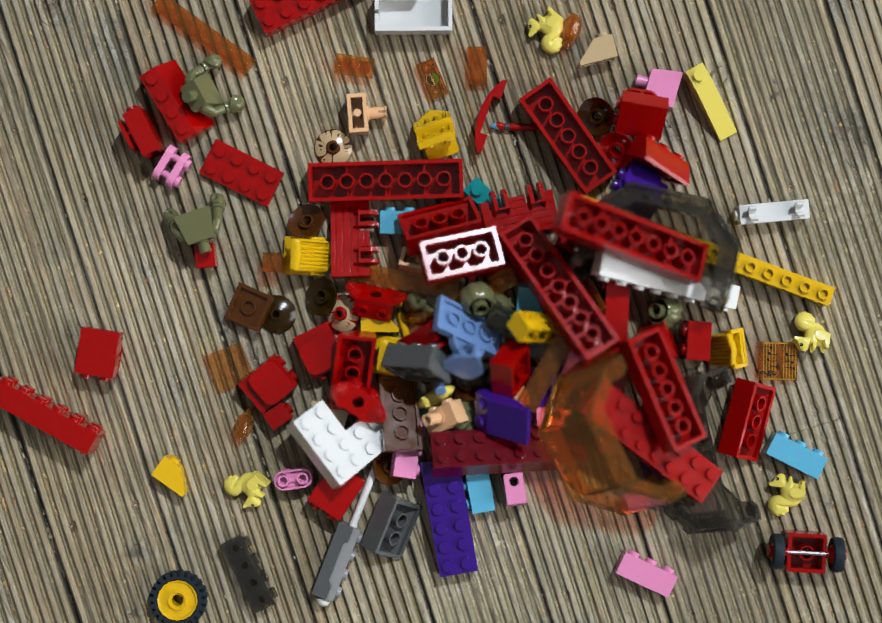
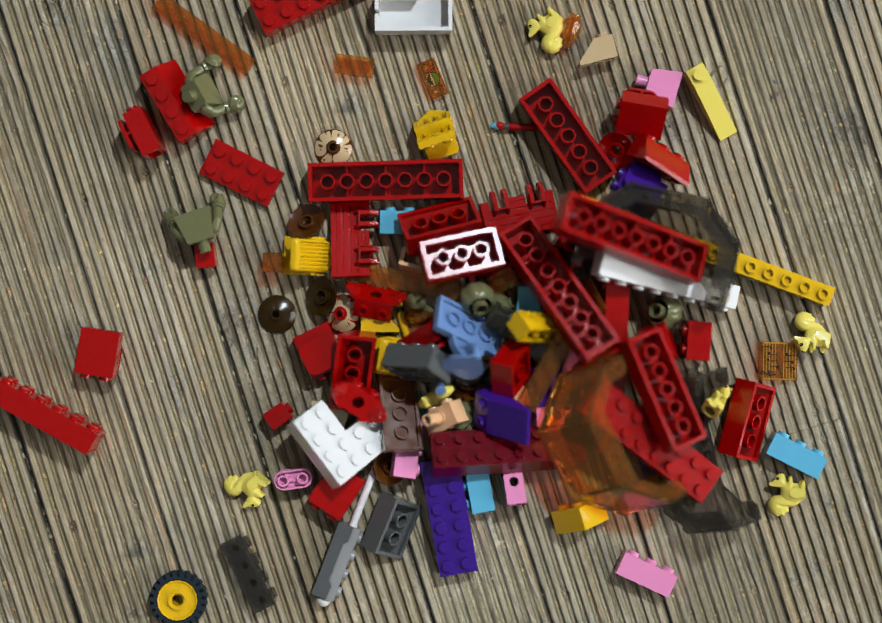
(171, 474): yellow slope -> none
(174, 177): bright pink brick -> none
(228, 366): clear orange tile -> none
(244, 424): clear orange plant -> none
(249, 307): reddish brown plate -> none
(268, 382): red brick -> none
(360, 114): light nougat brick -> none
(477, 66): clear orange plate -> none
(480, 192): teal plate -> none
(496, 93): red slope -> none
(577, 517): none -> yellow brick
(588, 115): dark brown dish -> none
(715, 403): none -> light yellow animal
(728, 349): yellow piece -> none
(771, 212): white brick -> none
(806, 552): brick -> none

